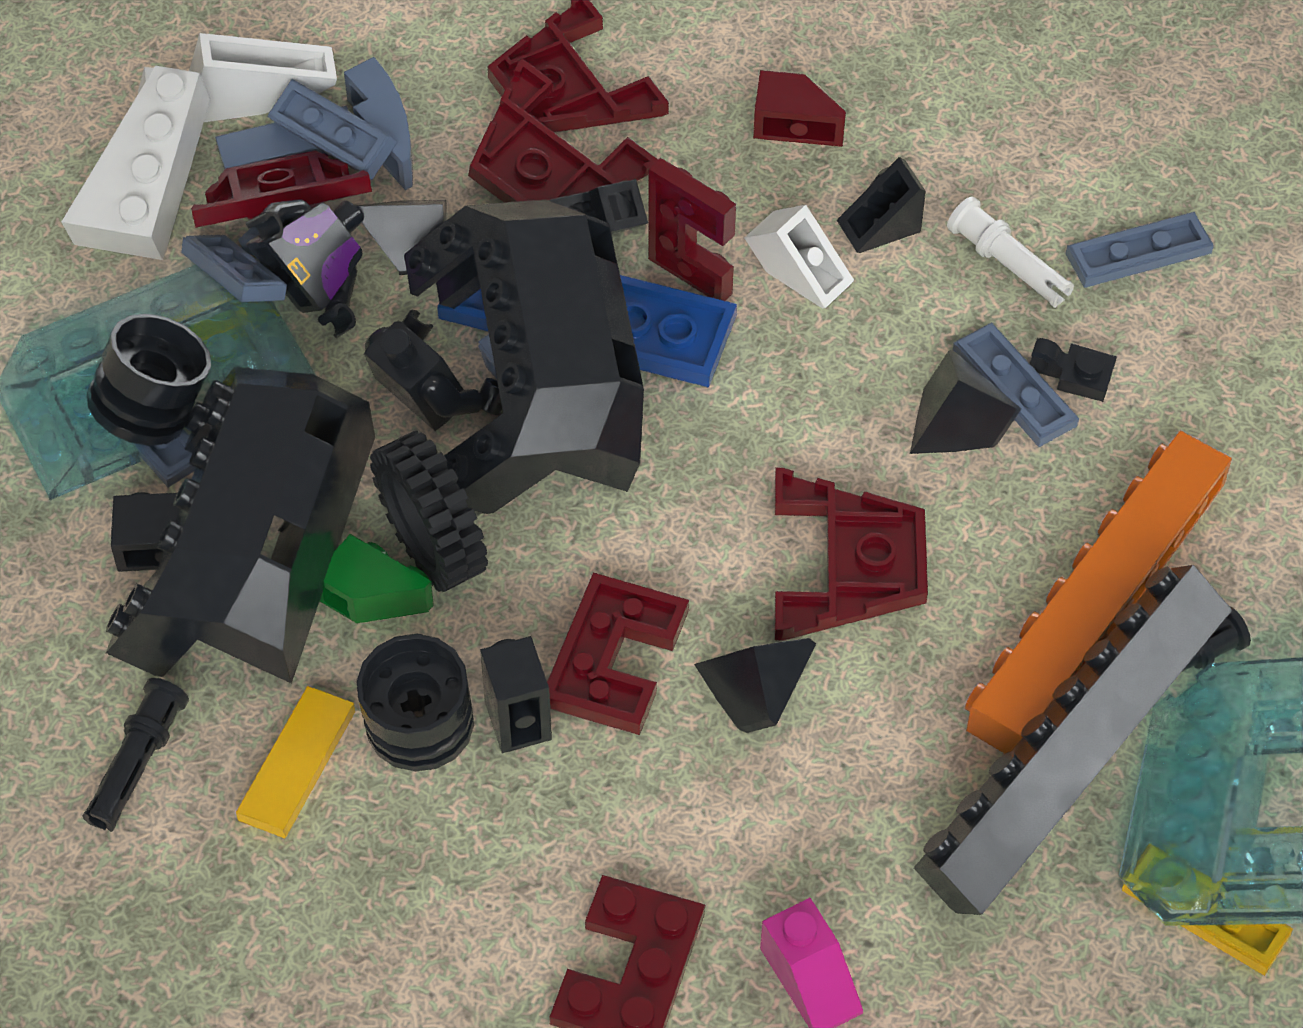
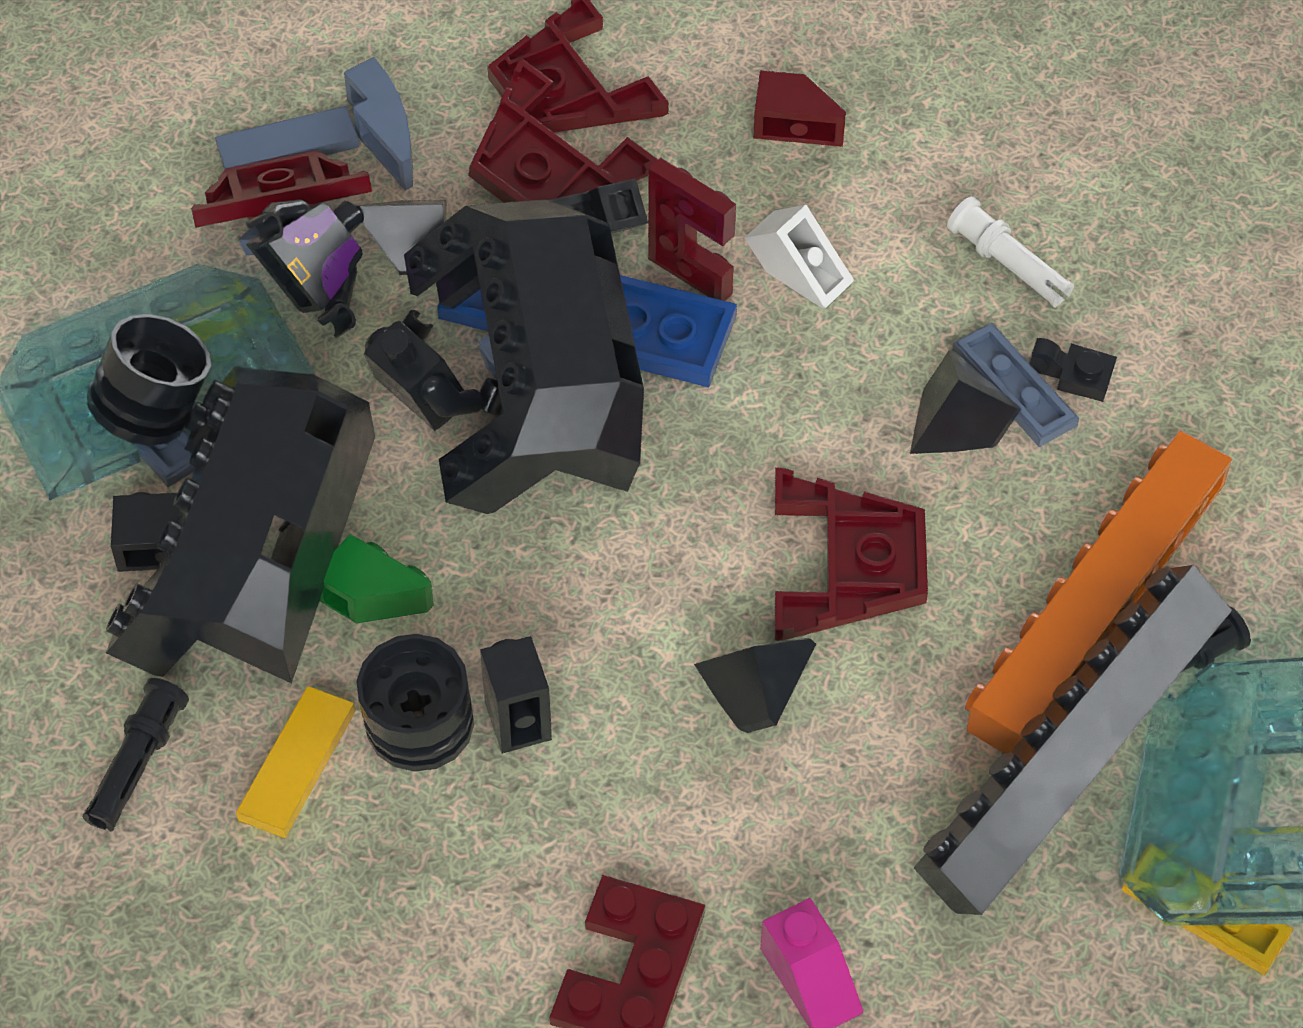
(143, 171): white wedge -> none
(233, 268): sand blue tile -> none
(251, 74): white slope -> none
(332, 129): sand blue tile -> none
(429, 510): black tyre -> none
(583, 672): dark red plate -> none
(886, 210): black slope -> none
(1139, 249): sand blue tile -> none

